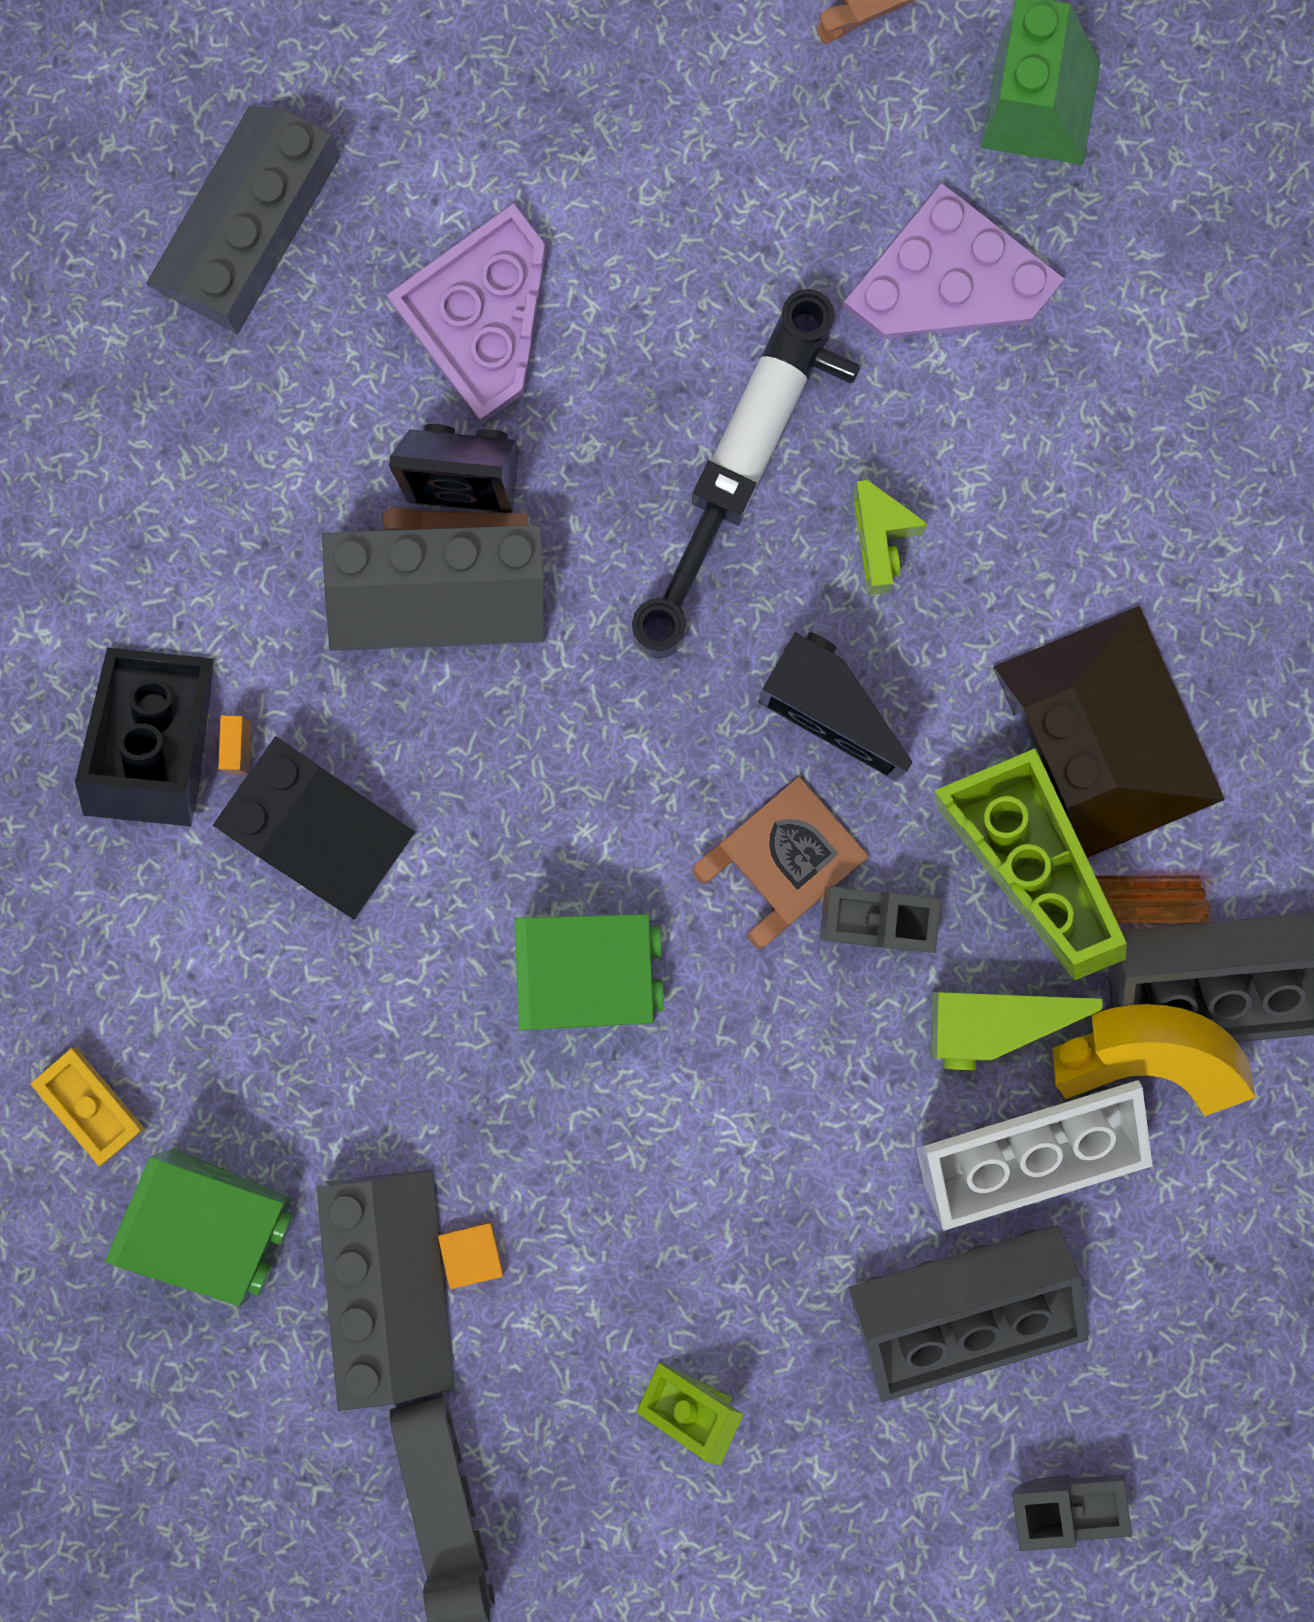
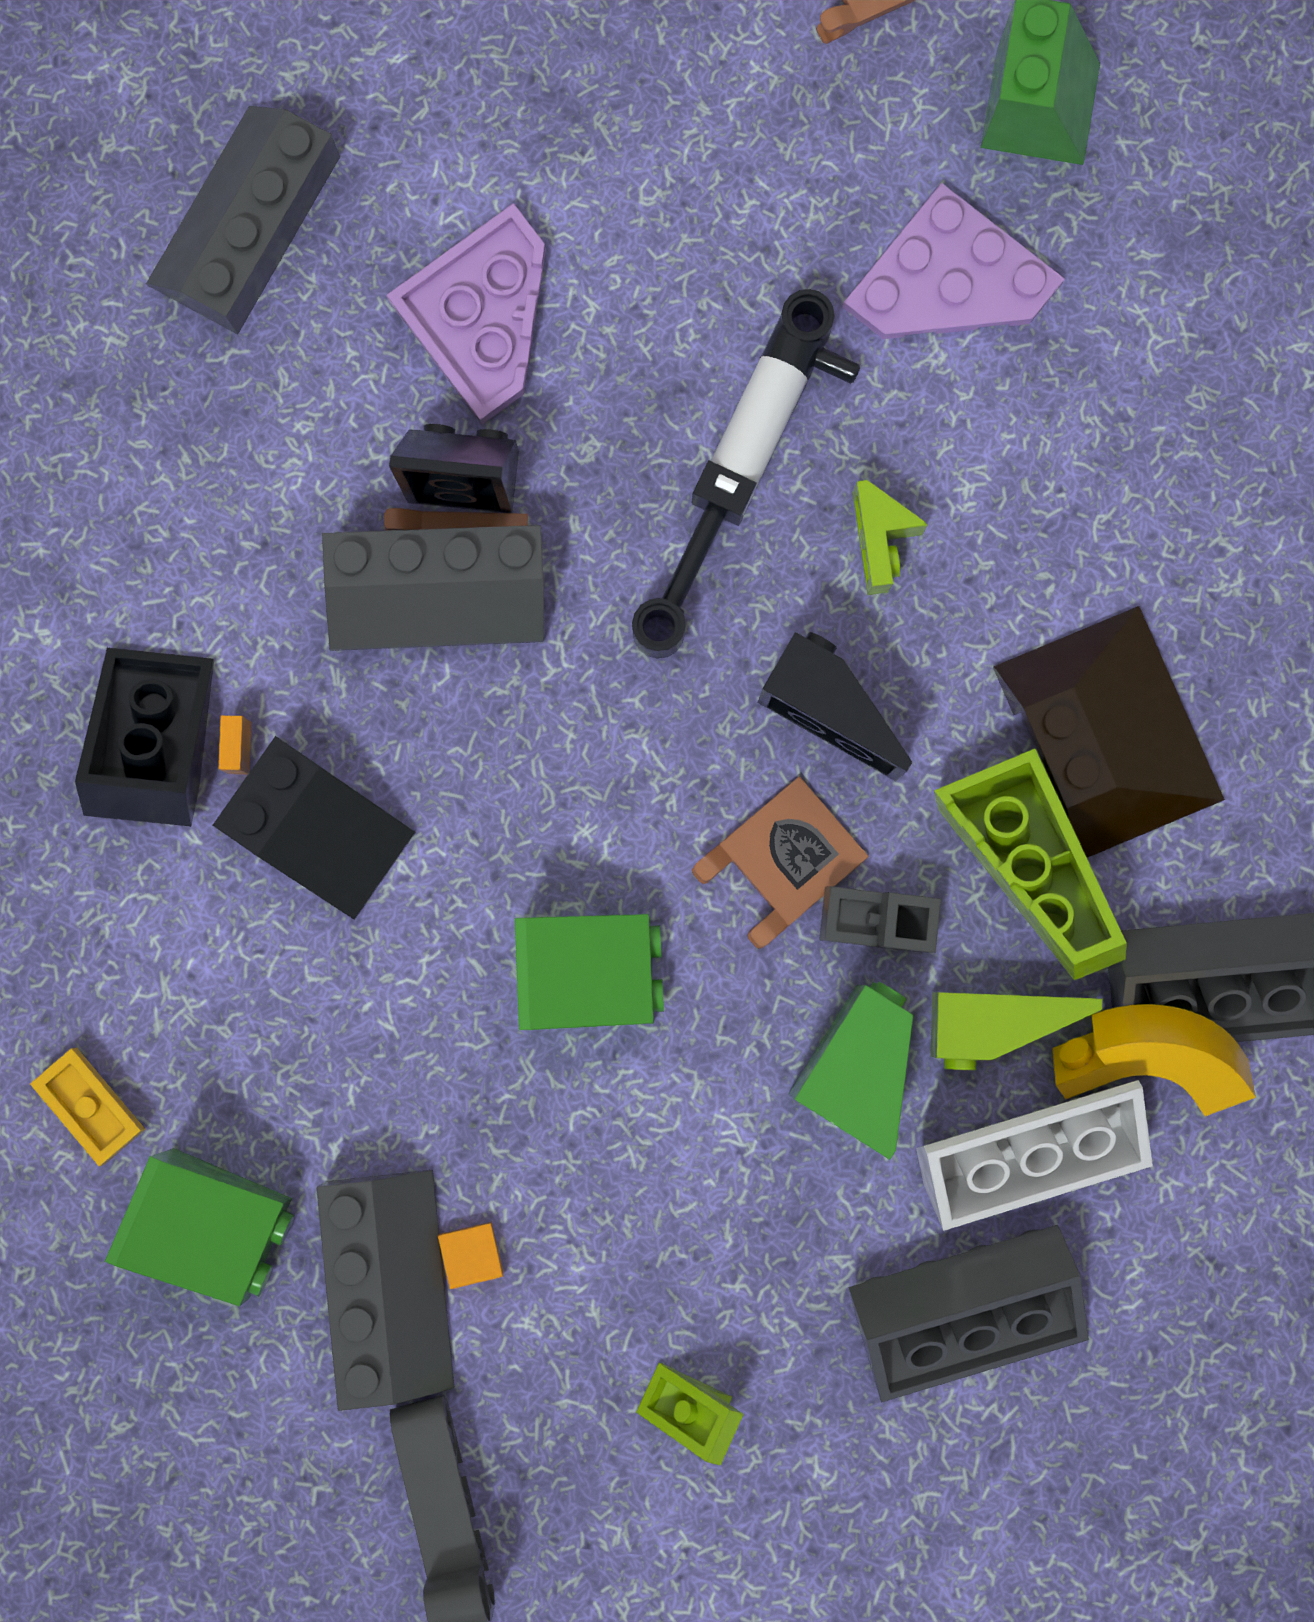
(861, 1068): none -> bright green slope
(1066, 1510): dark grey brick -> none
(1155, 898): clear orange tile -> none

